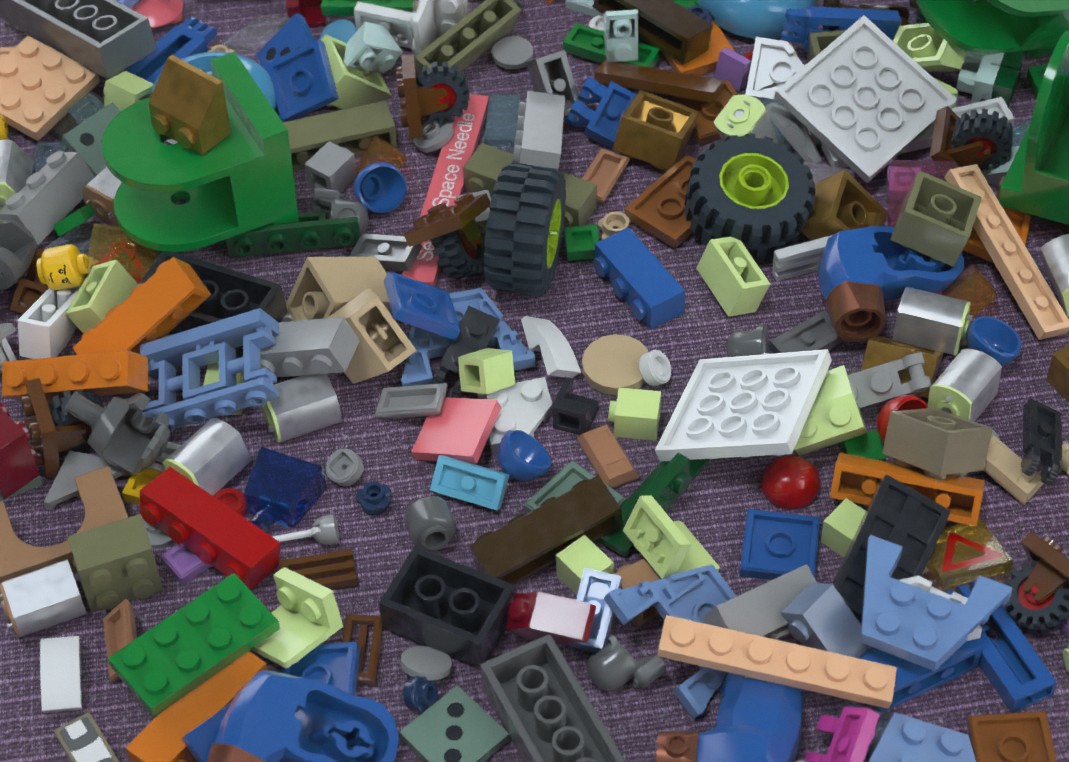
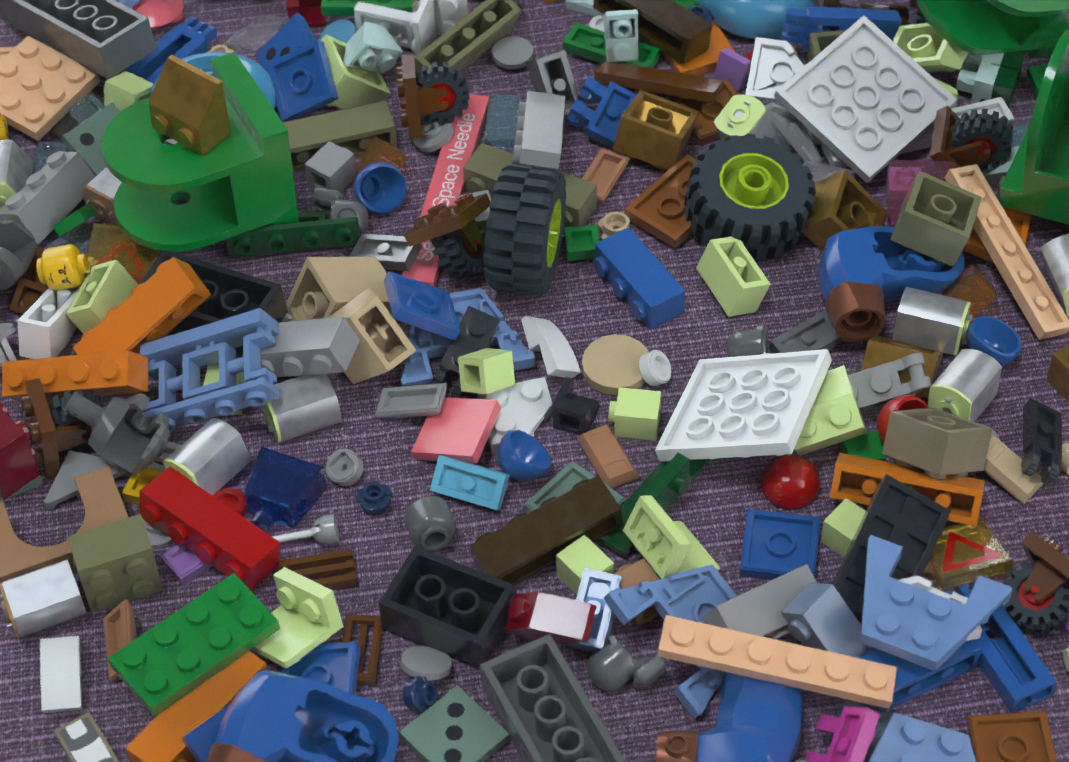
(798, 259): white tile -> none

